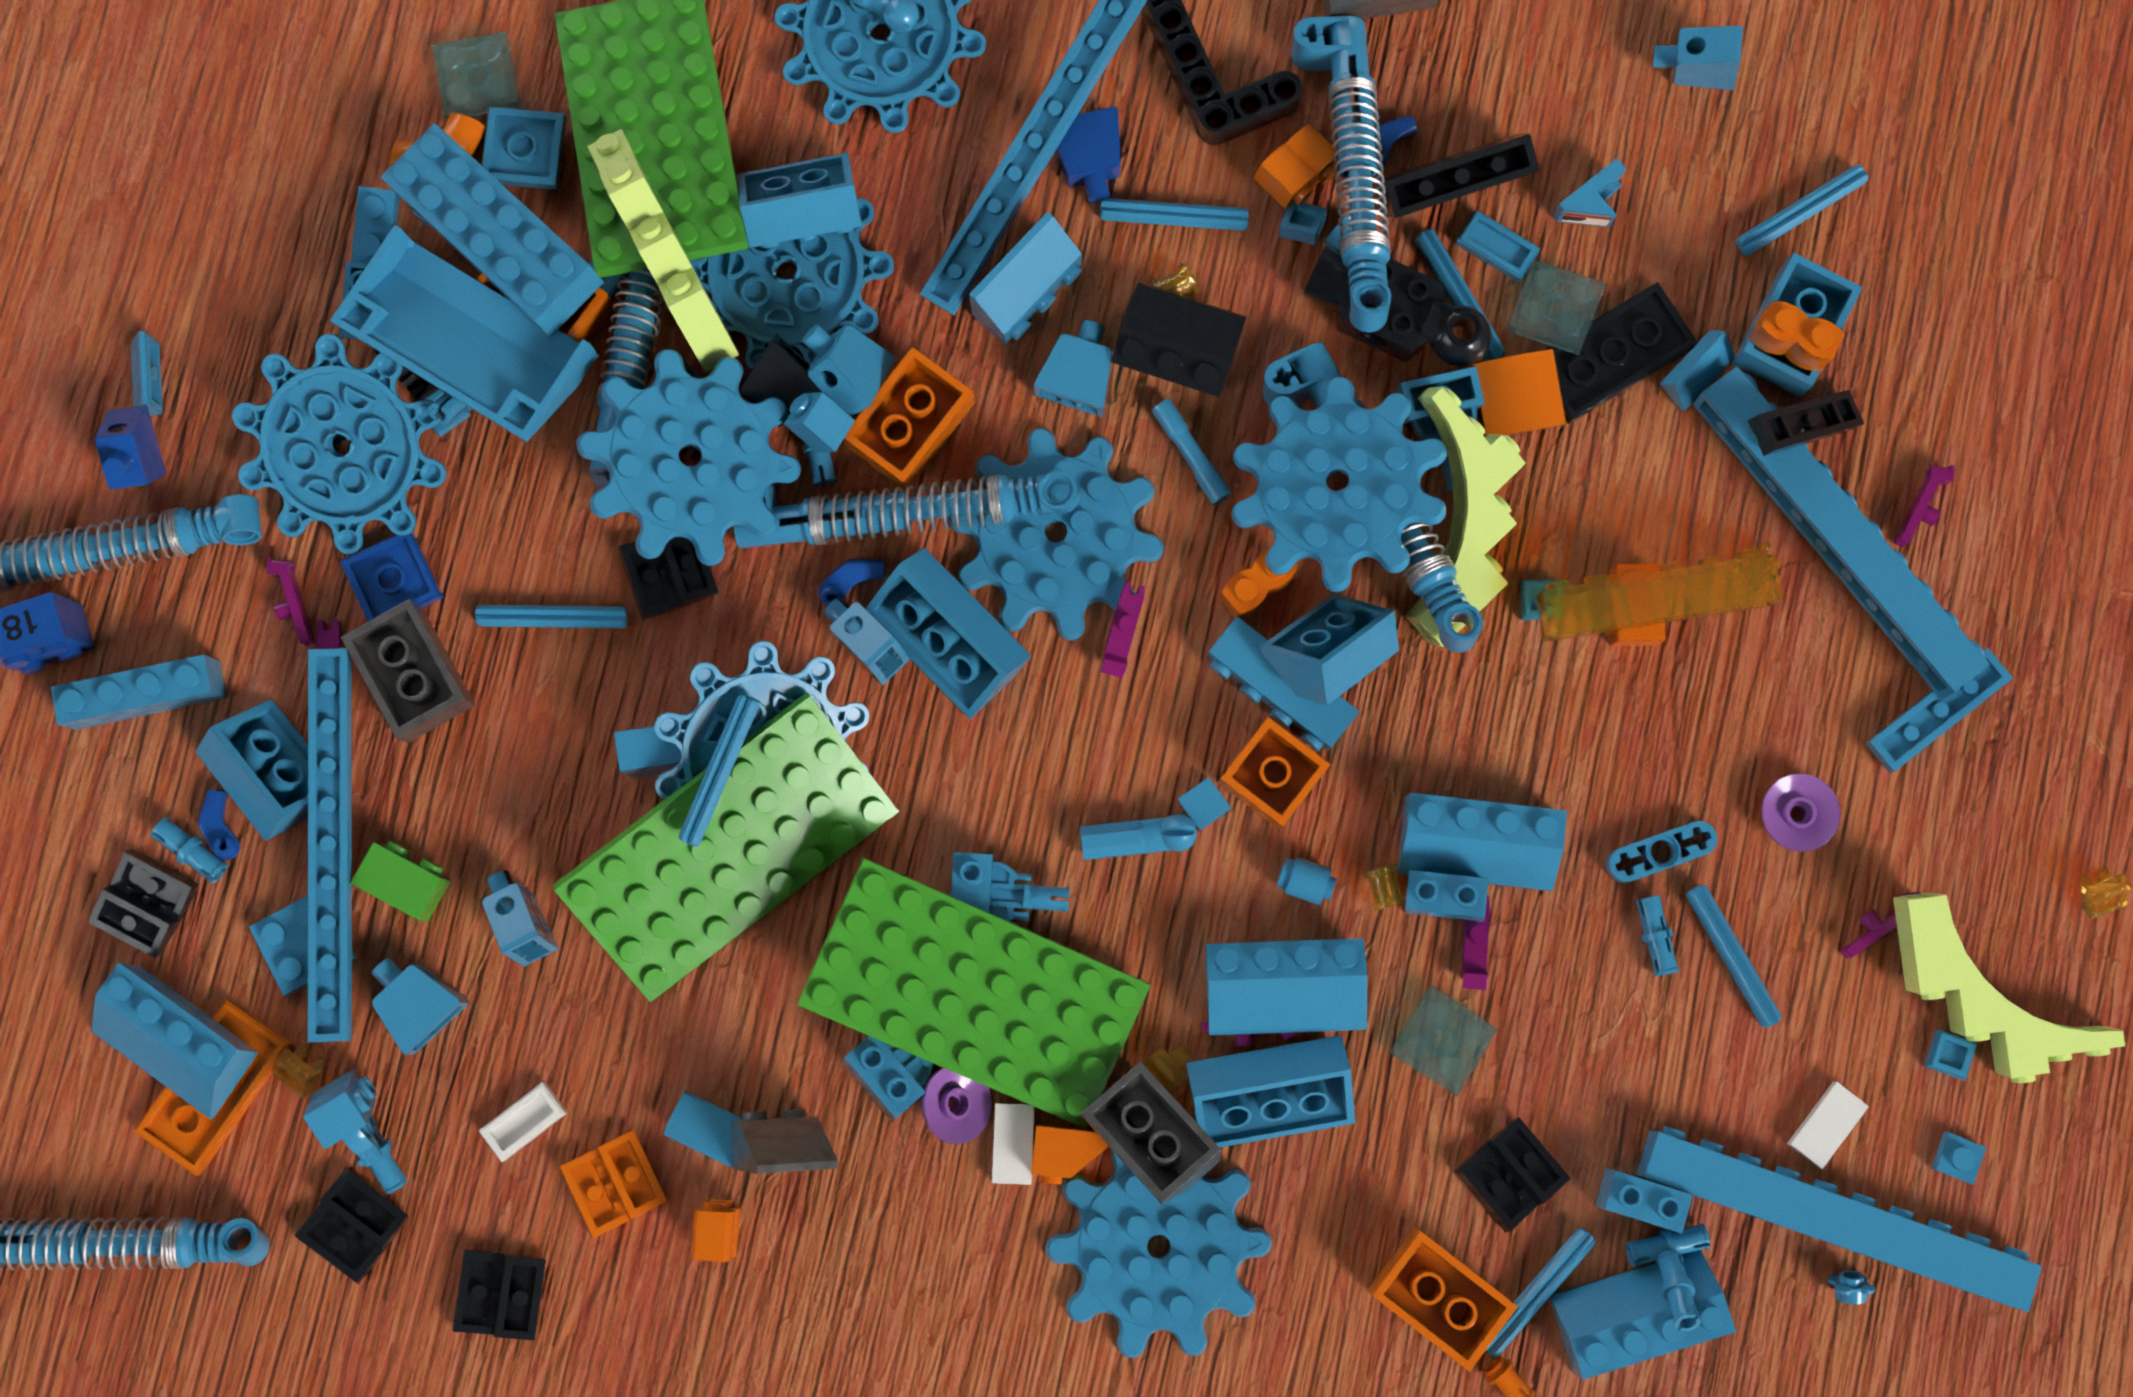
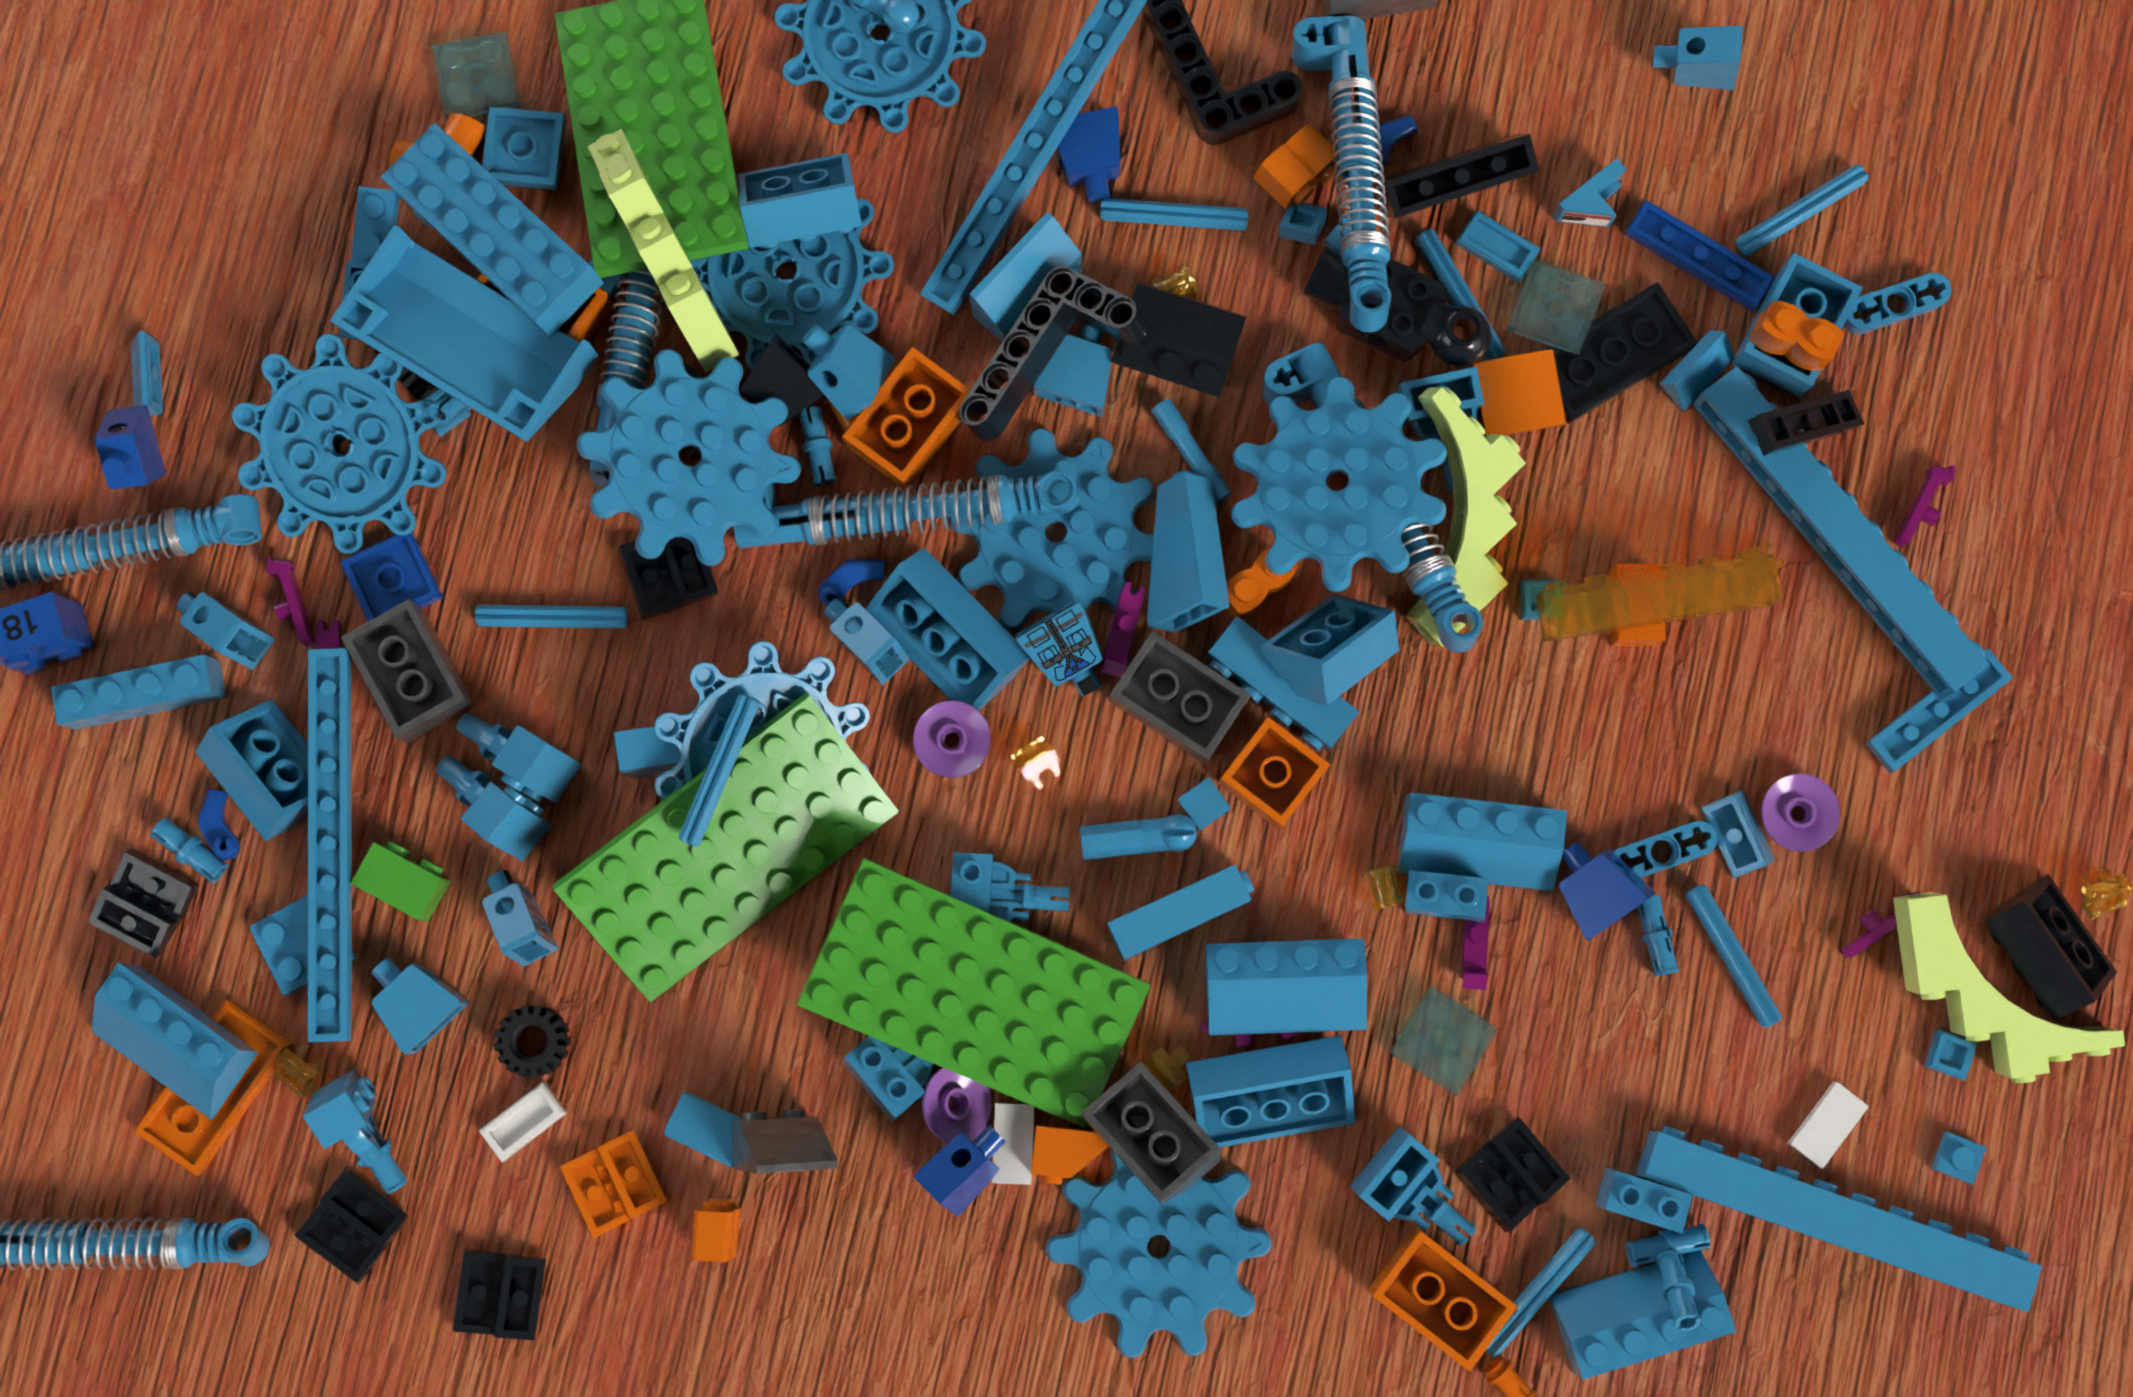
(224, 628): none -> dark azure torso
(496, 814): none -> dark azure brick
(509, 1034): none -> black tyre
(523, 757): none -> dark azure brick
(818, 421): dark azure brick -> none
(948, 719): none -> medium lavender dish
(949, 1176): none -> blue torso
(1035, 759): none -> clear yellow tile
(1042, 342): none -> black beam
(1064, 647): none -> torso
(1179, 697): none -> flat silver brick
(1180, 911): none -> dark azure slope
(1186, 555): none -> dark azure slope
(1306, 880): dark azure brick -> none
(1405, 1182): none -> dark azure brick
(1600, 889): none -> blue torso
(1699, 255): none -> blue tile
(1738, 834): none -> dark azure slope
(1851, 1287): dark azure plate -> none
(1907, 291): none -> dark azure beam
(2051, 948): none -> black slope

